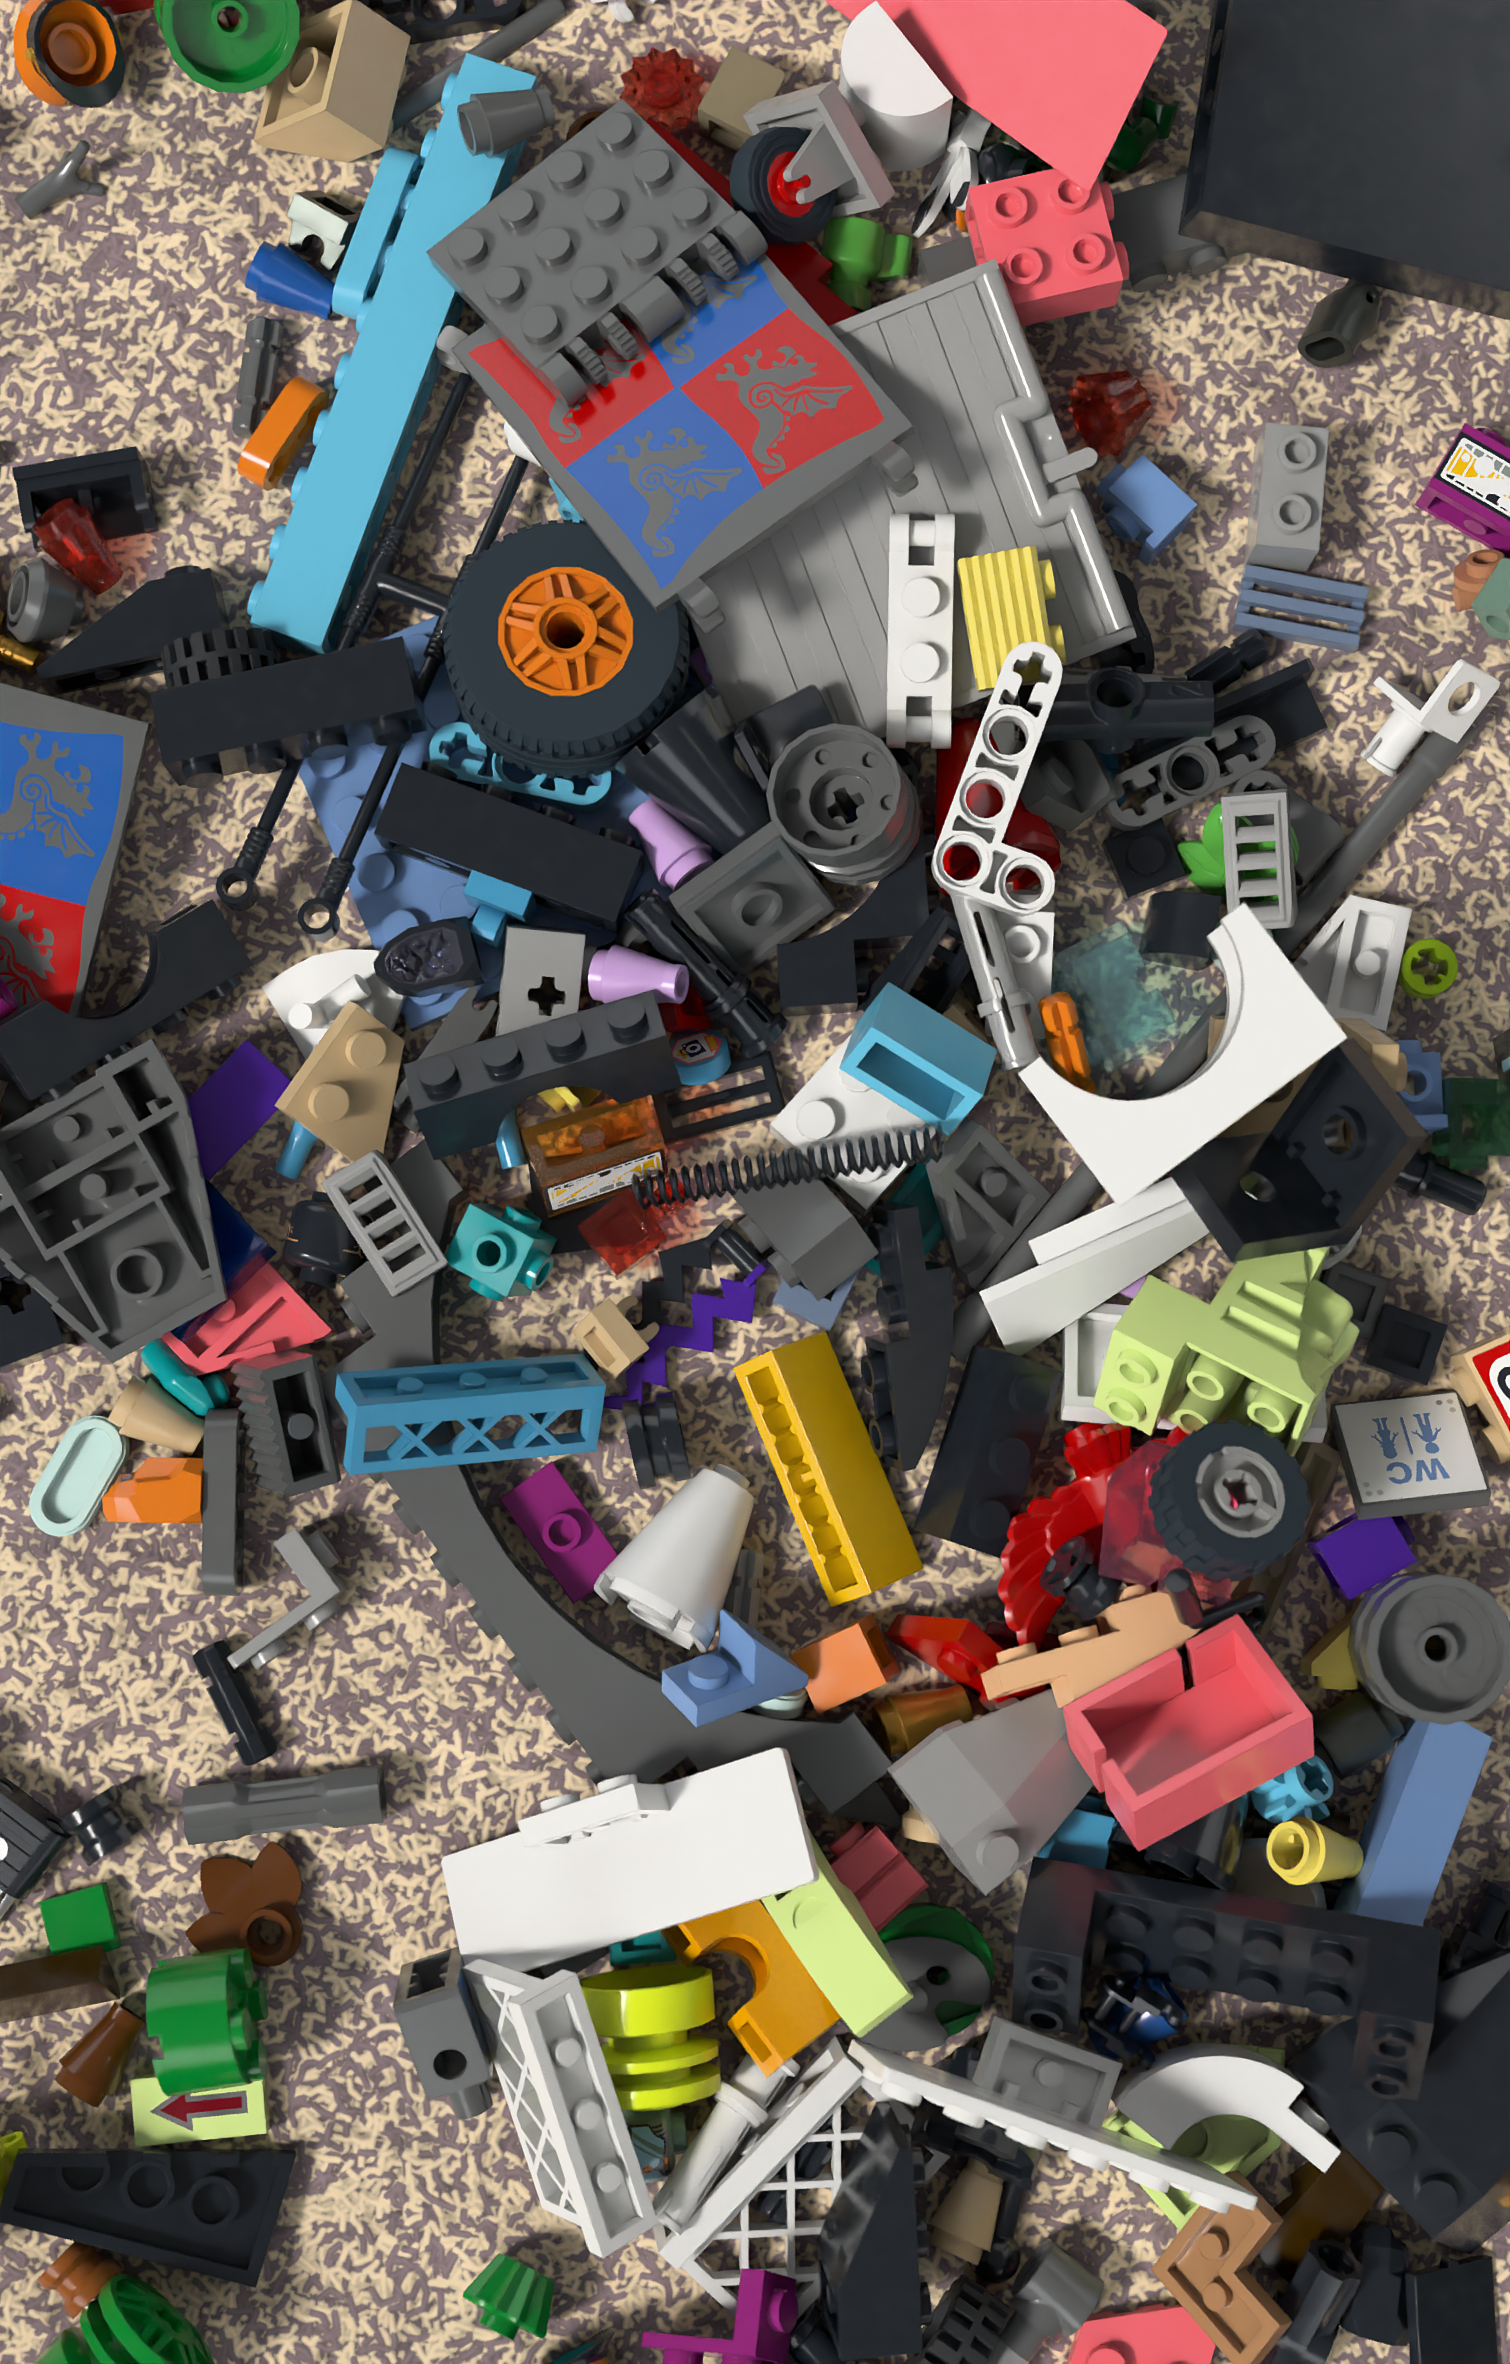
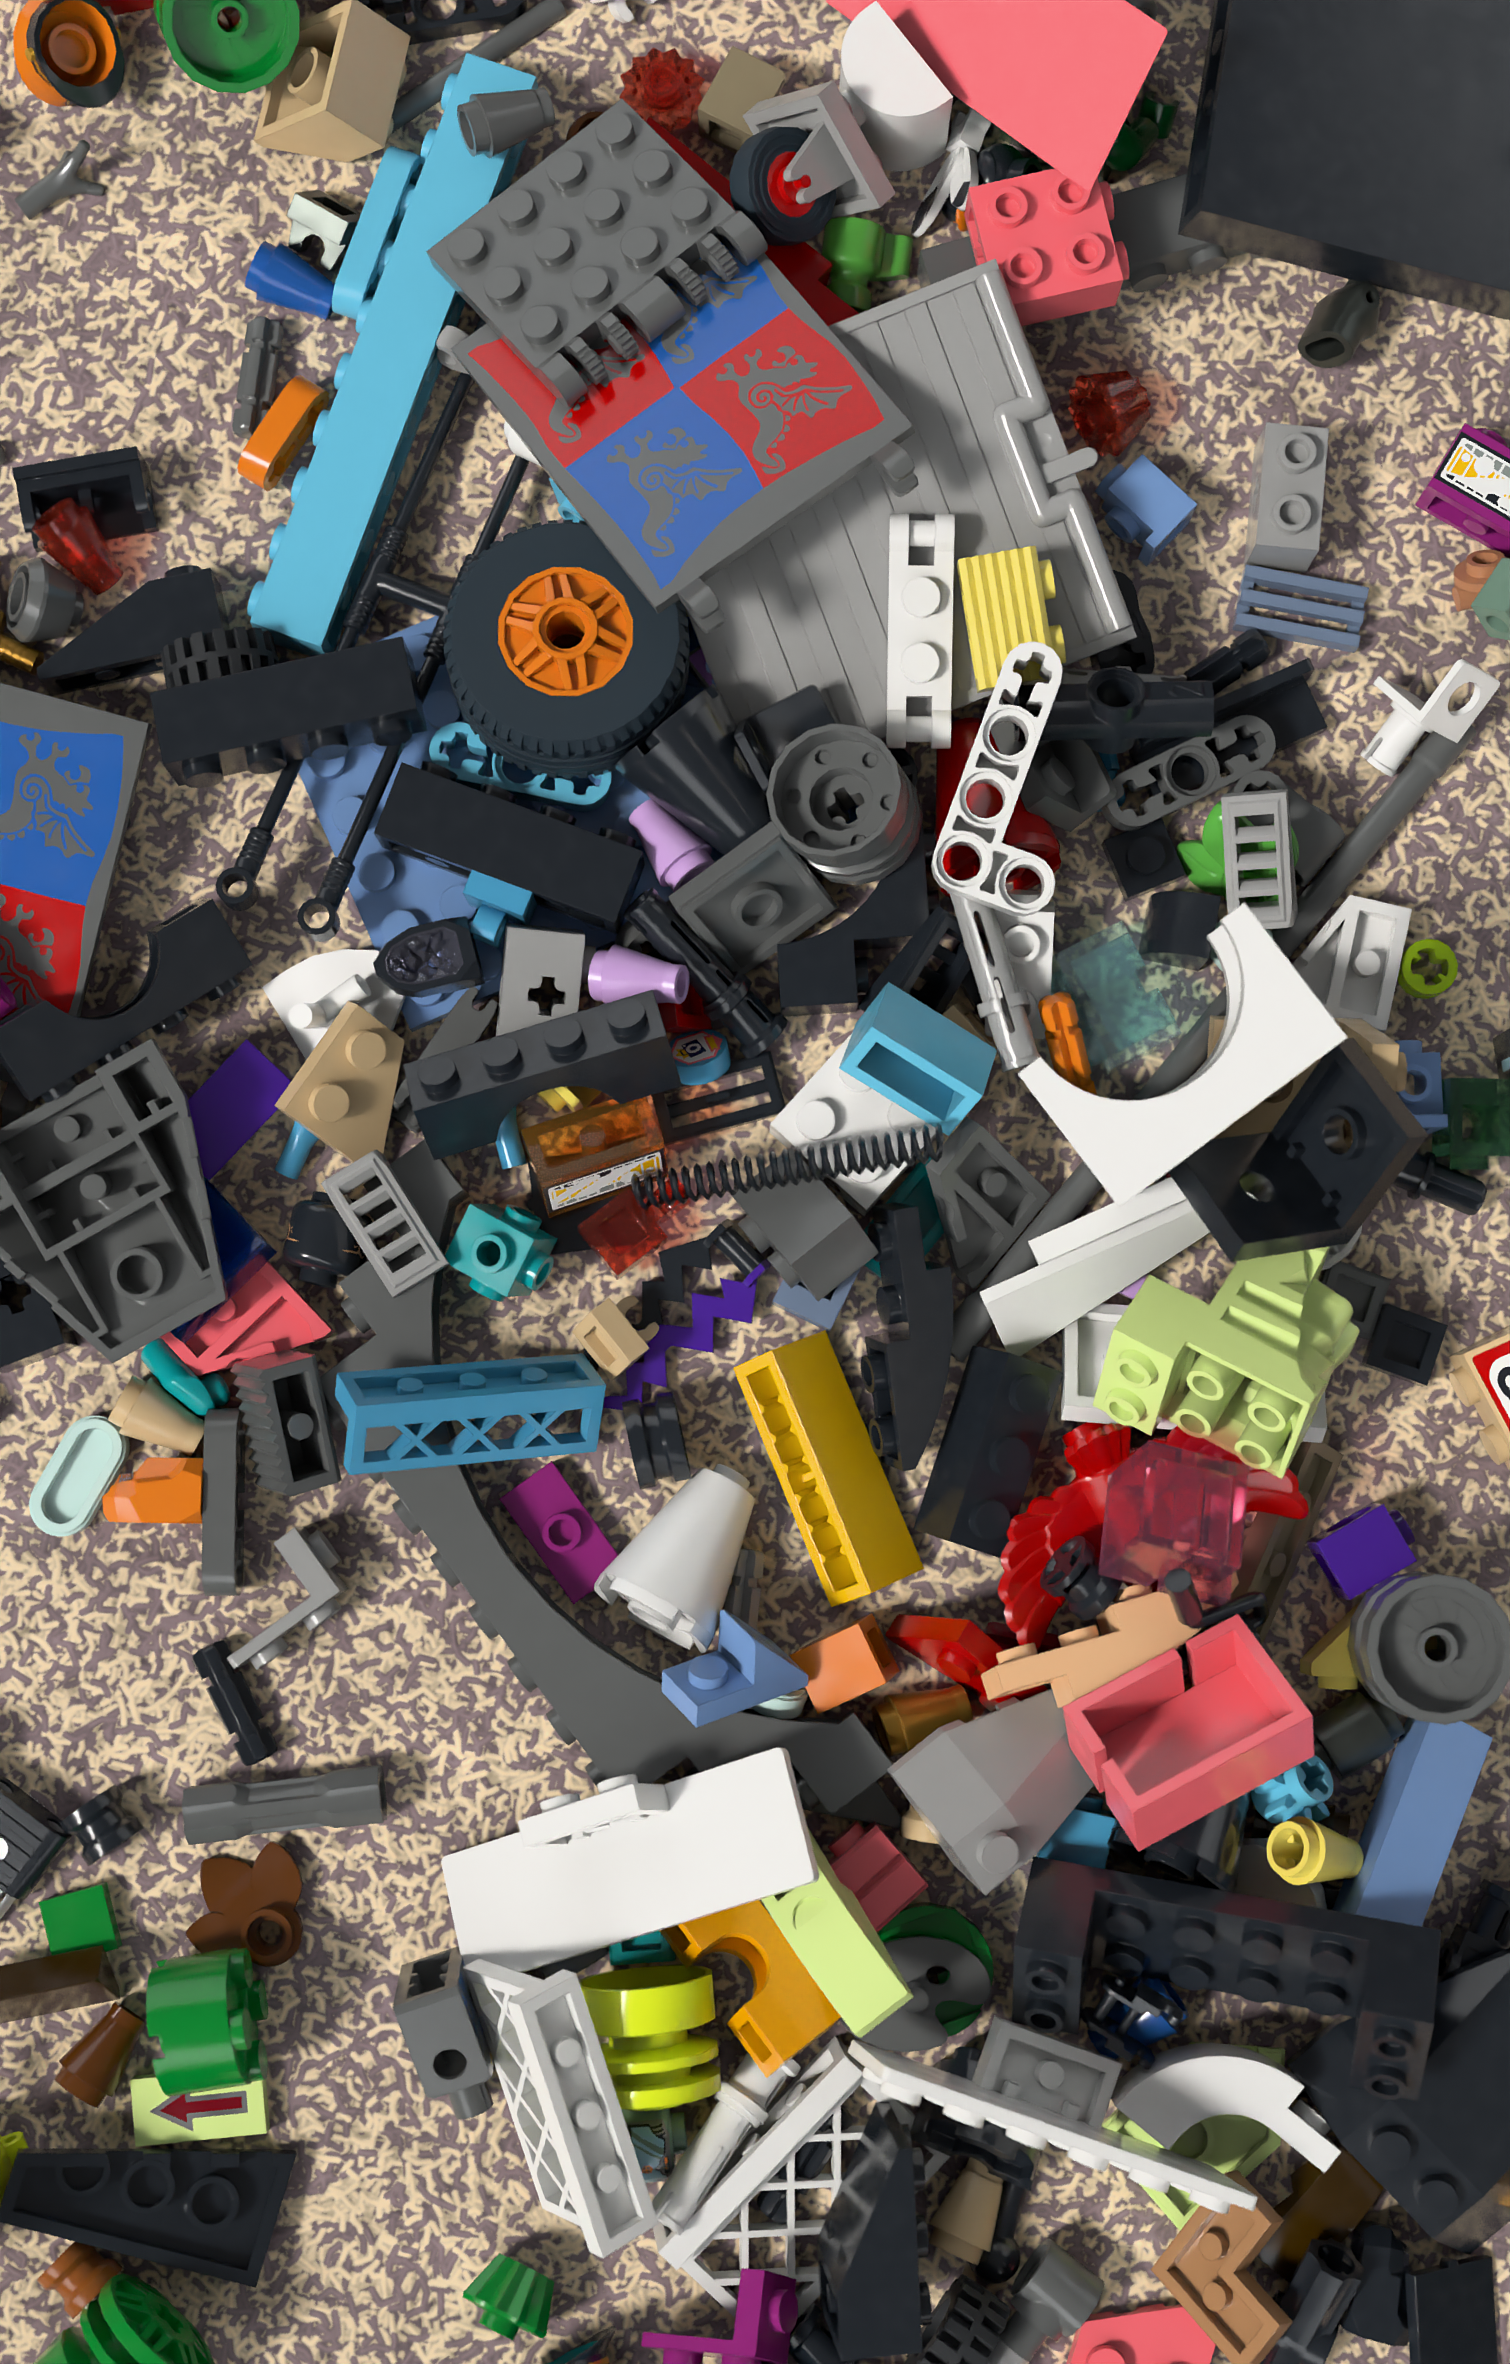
(1194, 1507): black wheel -> none
(1409, 1455): white tile -> none

